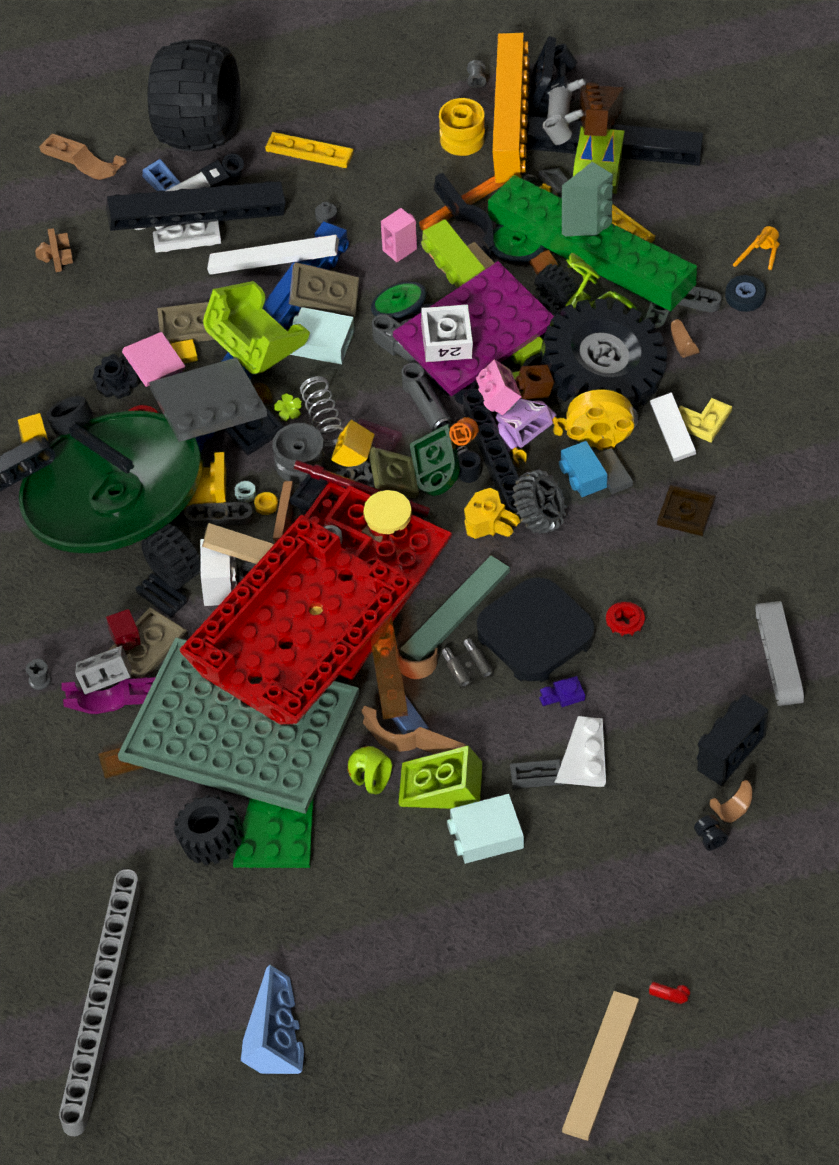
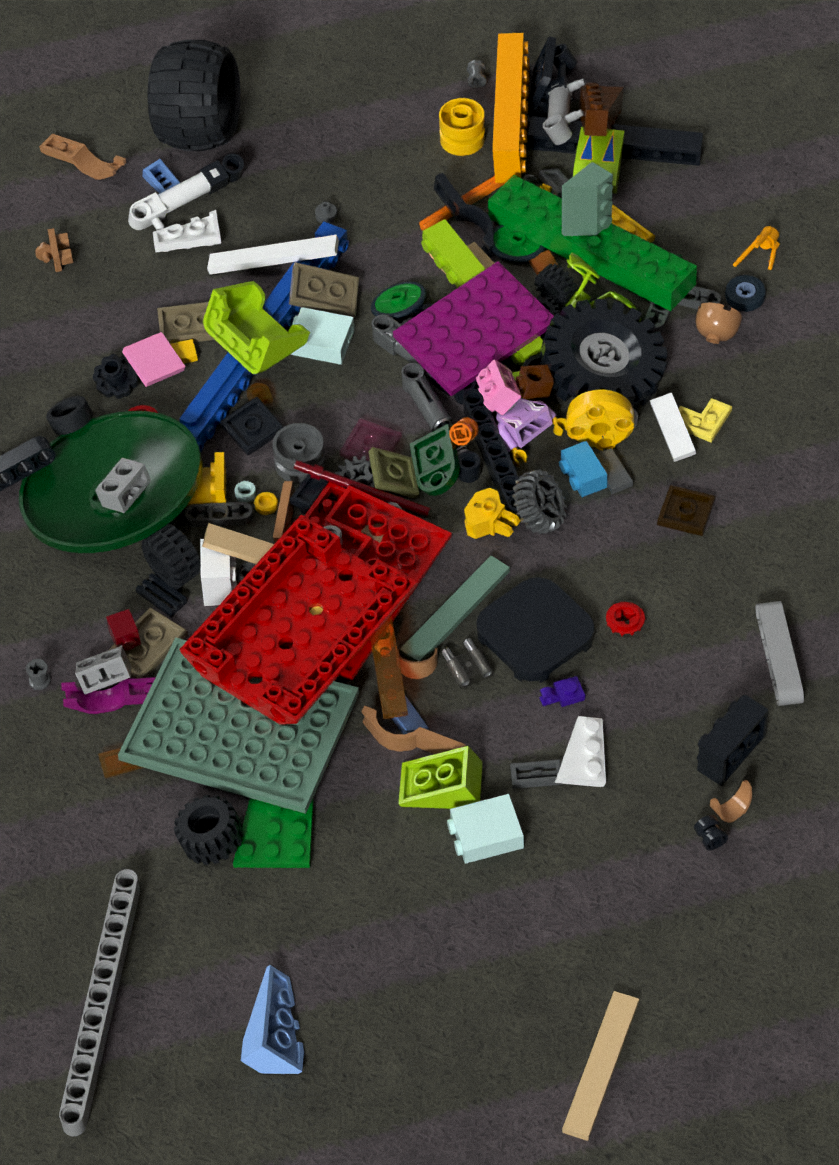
(31, 427): yellow slope -> none
(101, 448): black axle -> none
(123, 485): none -> light grey brick
(195, 205): black brick -> none
(208, 399): dark grey plate -> none
(288, 407): lime plant -> none
(309, 150): yellow tile -> none
(313, 395): light grey piece -> none
(352, 445): yellow brick -> none
(376, 767): lime helmet -> none
(387, 512): light yellow tile -> none
(399, 234): bright pink brick -> none
(446, 333): white brick -> none
(664, 992): red arm -> none
(682, 340): medium nougat helmet -> none
(717, 323): none -> medium nougat cylinder

